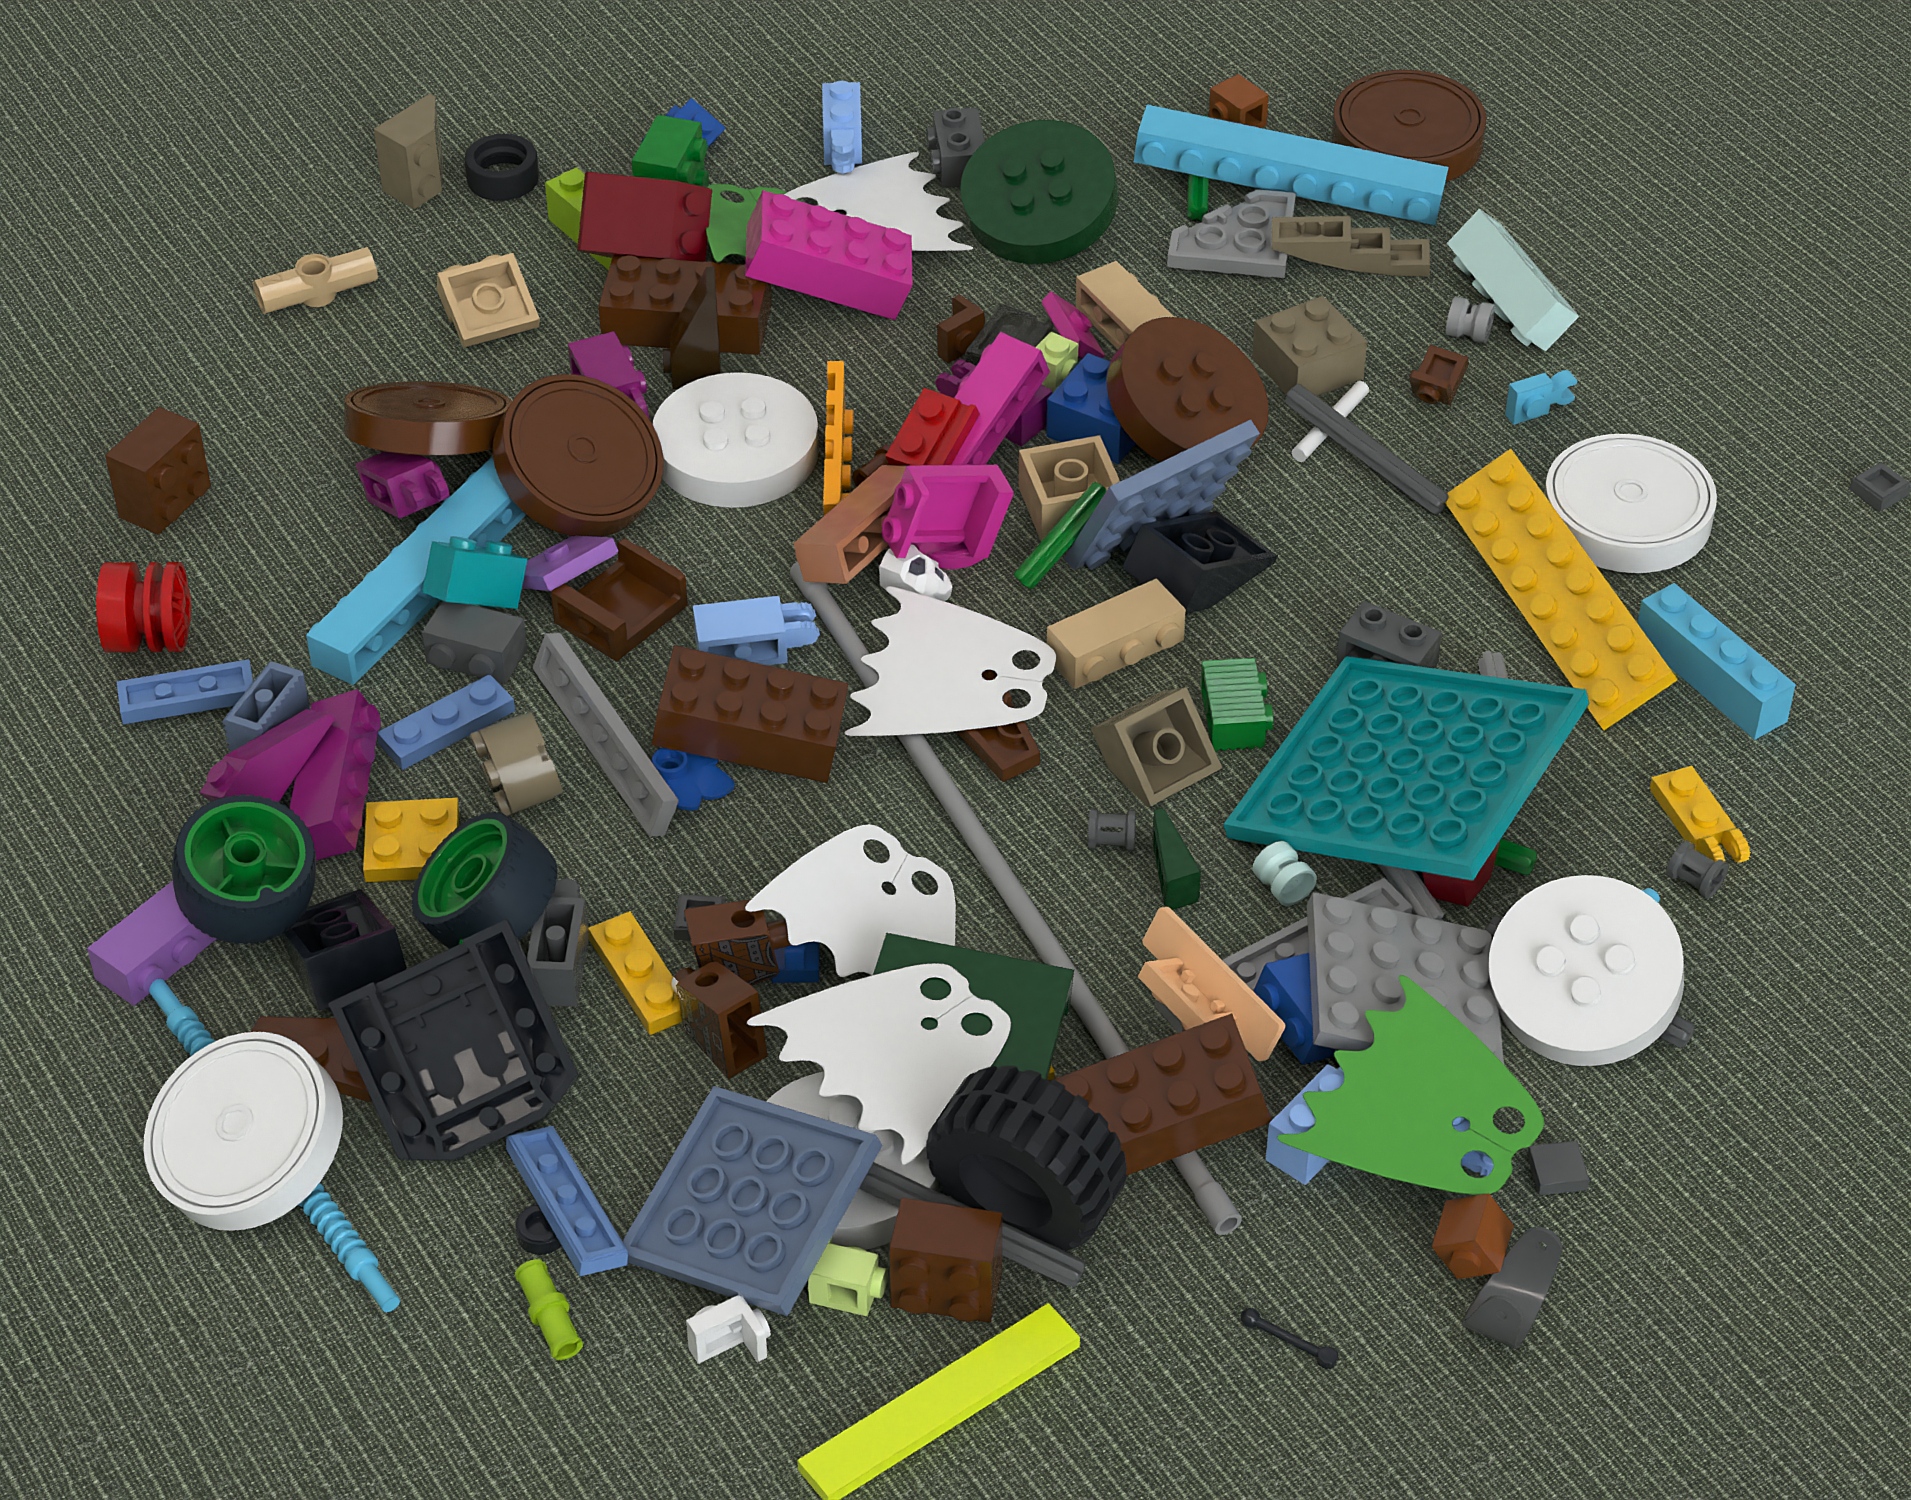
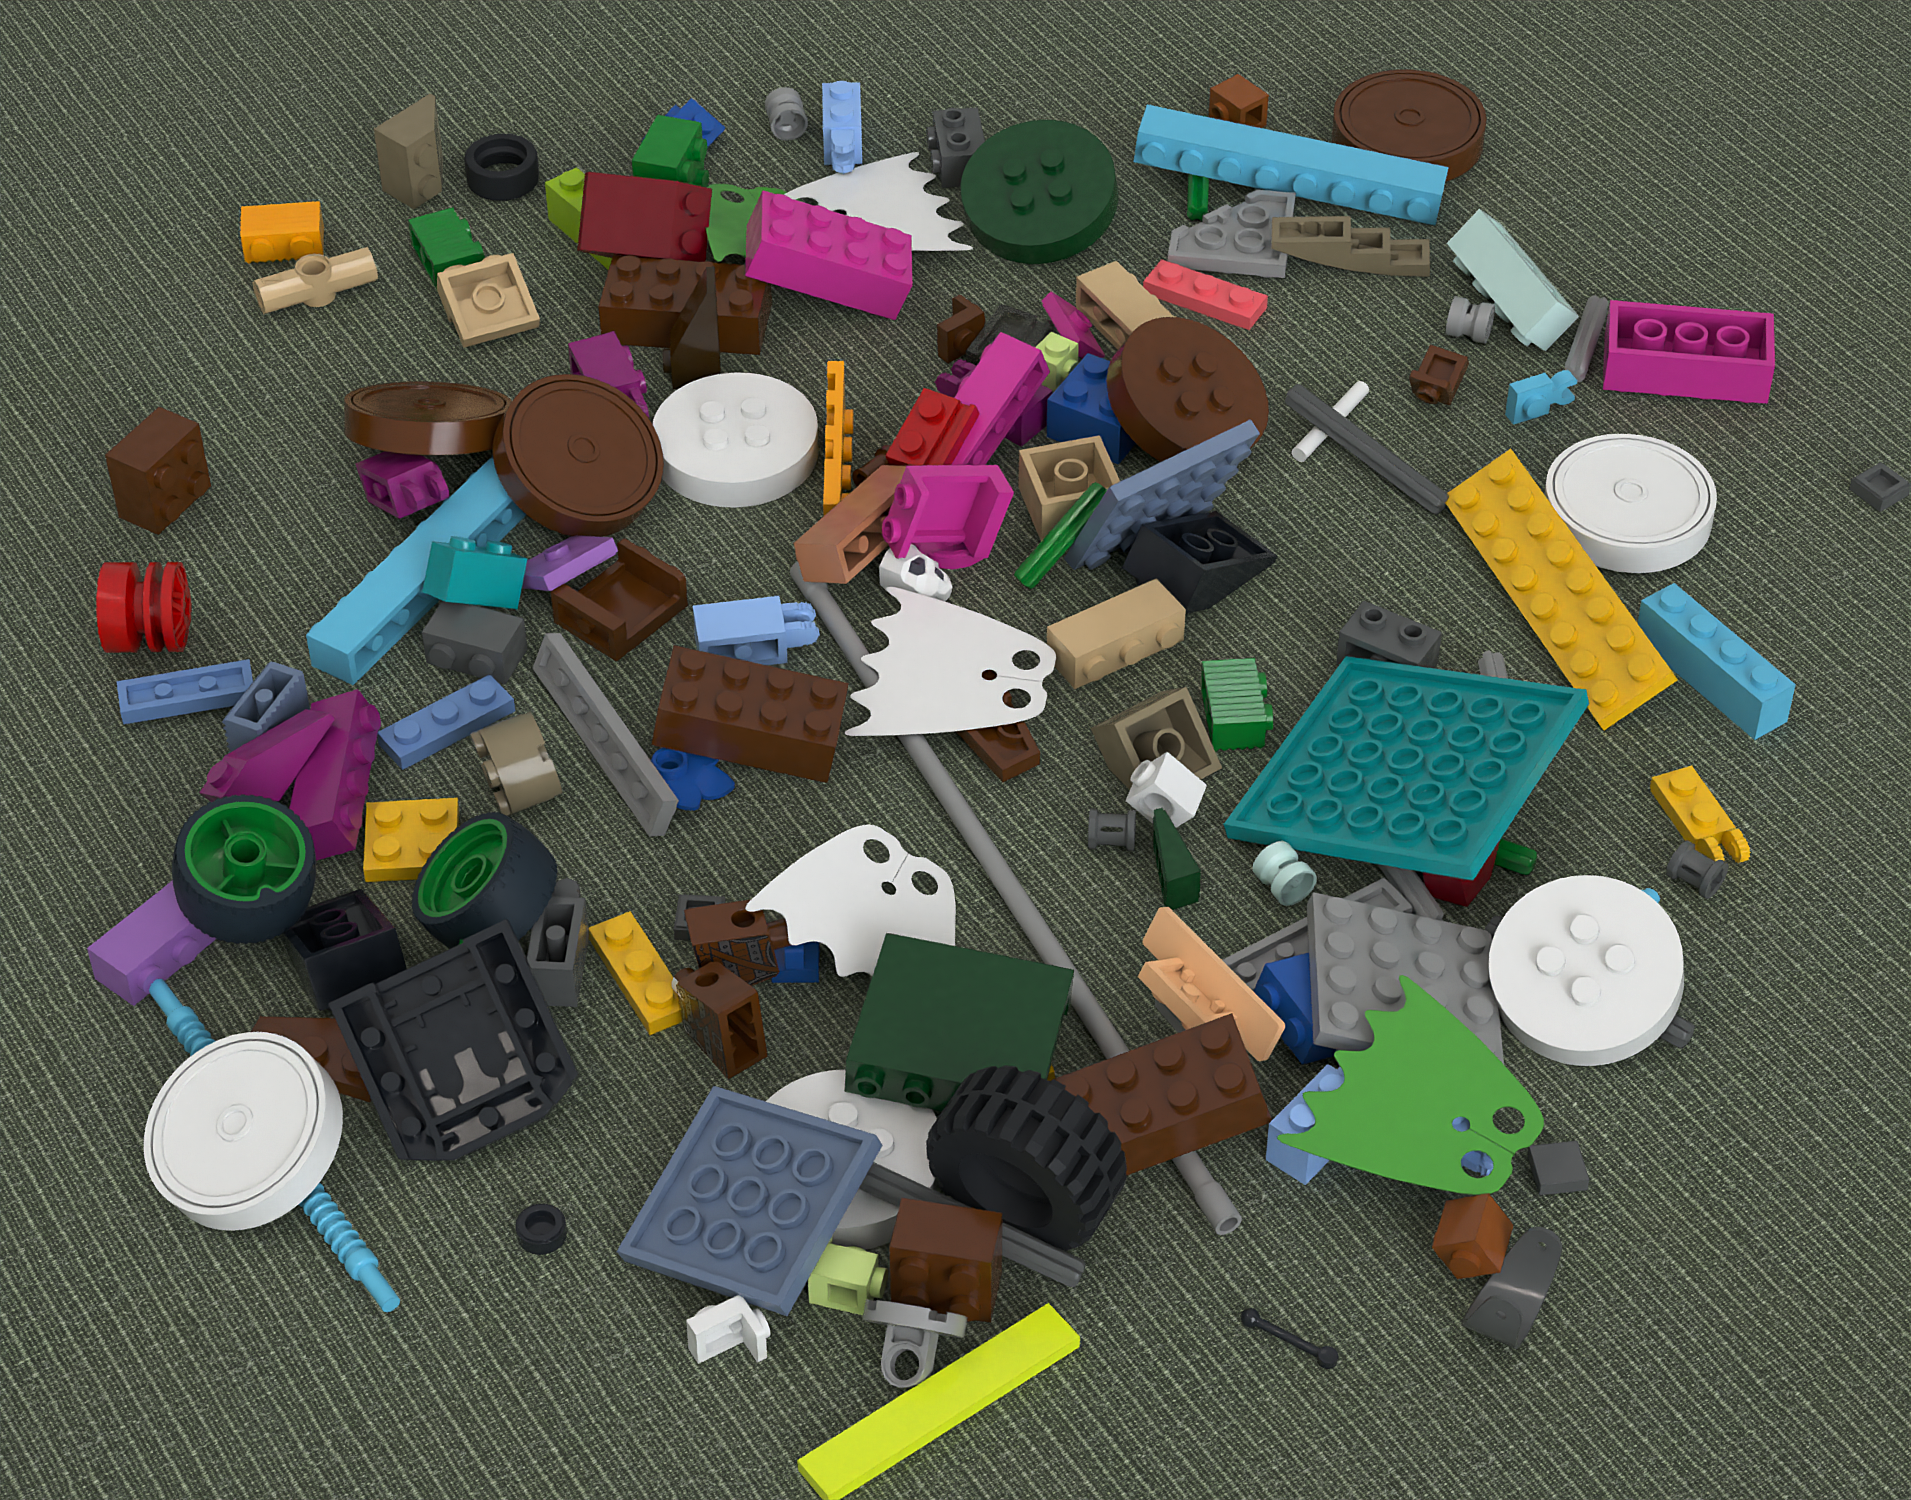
(281, 231): none -> light orange brick
(443, 242): none -> green brick
(548, 1309): lime pin -> none
(566, 1201): medium blue tile -> none
(786, 113): none -> light grey wheel
(877, 1051): white piece -> none
(913, 1330): none -> light grey tile
(1168, 786): none -> white brick
(1205, 294): none -> coral plate
(1309, 347): dark tan brick -> none
(1586, 337): none -> light grey axle
(1689, 351): none -> dark pink brick

